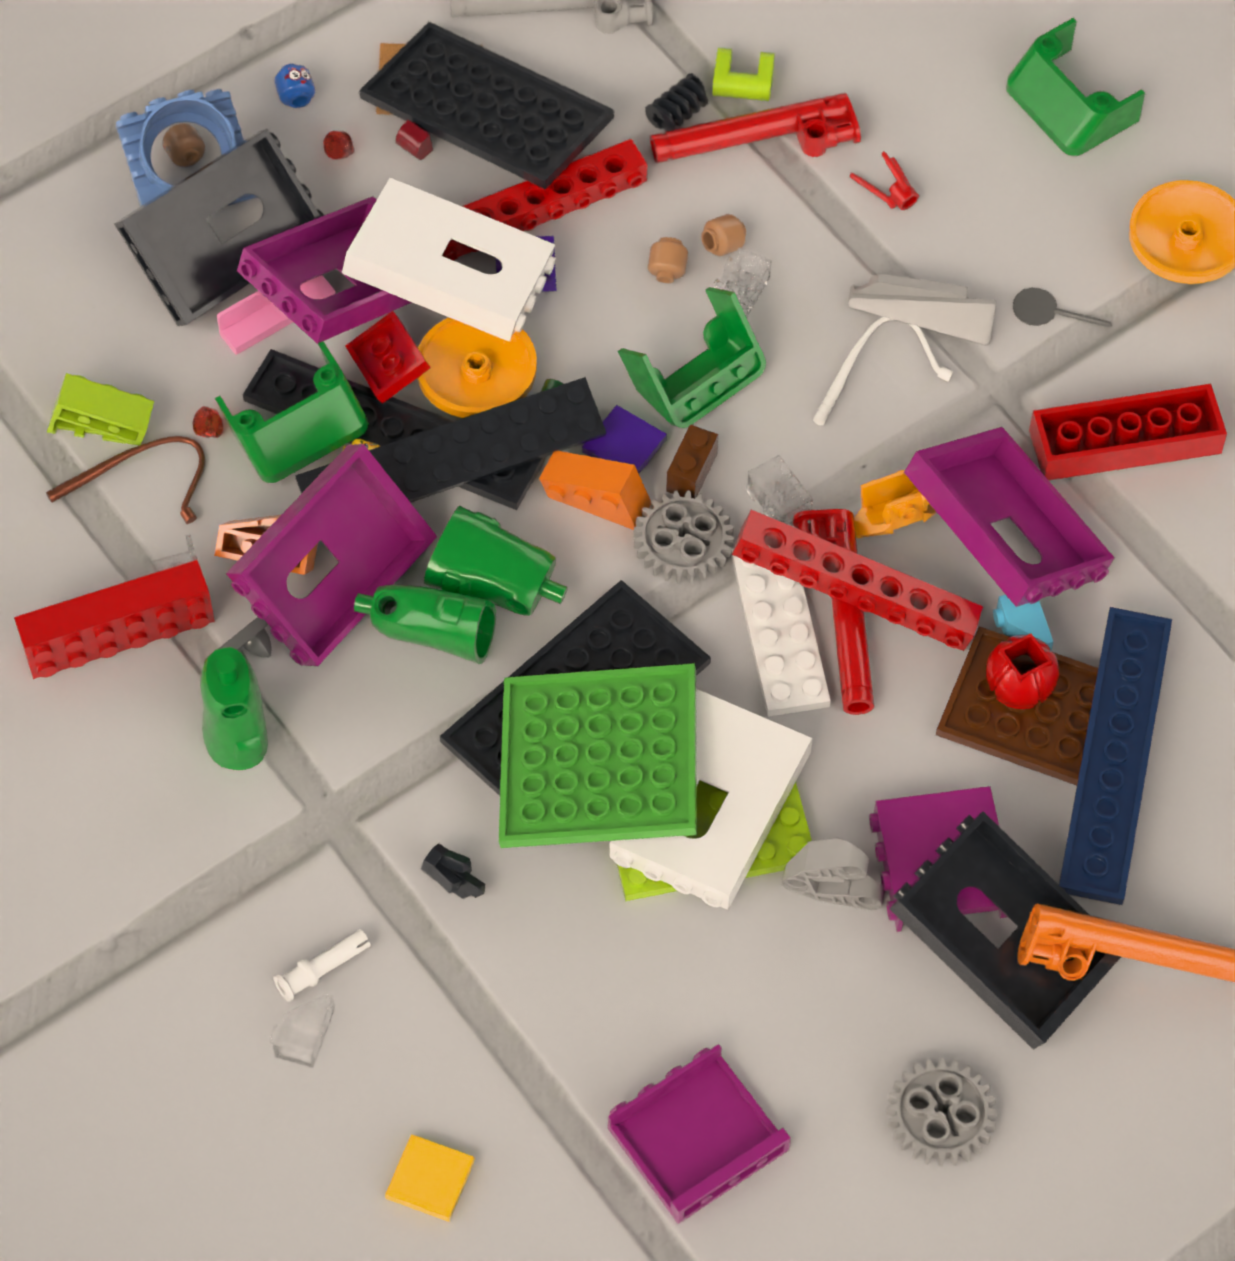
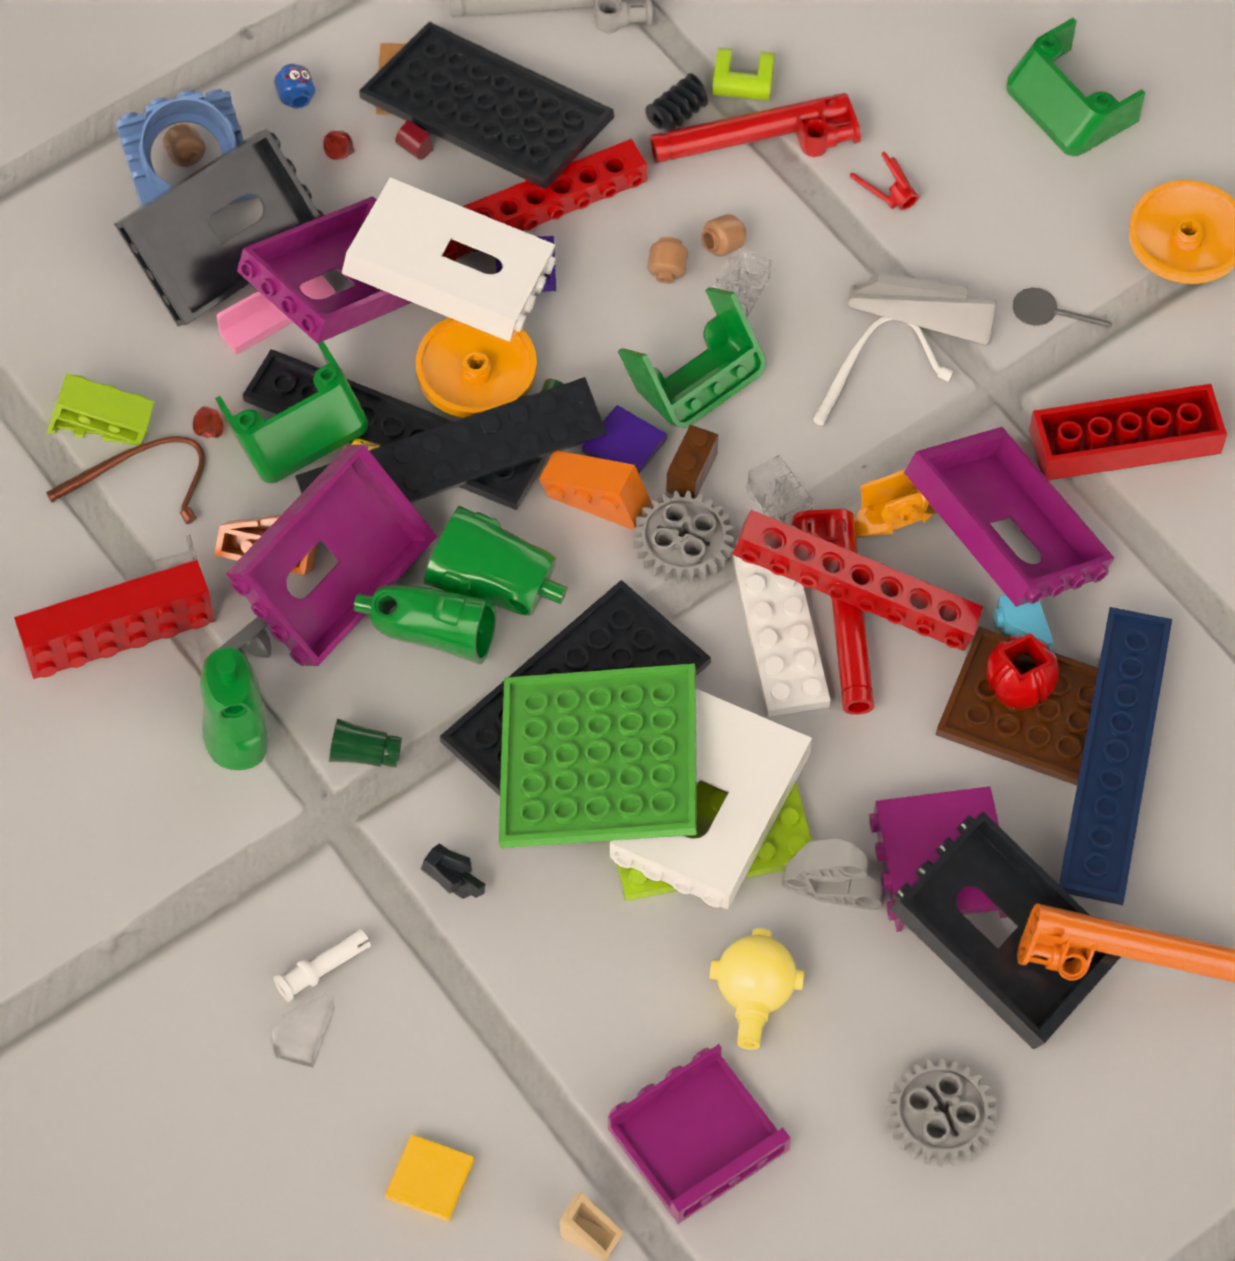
(363, 745): none -> dark green plant
(387, 357): red plate -> none
(589, 1227): none -> tan slope
(756, 979): none -> light yellow piece

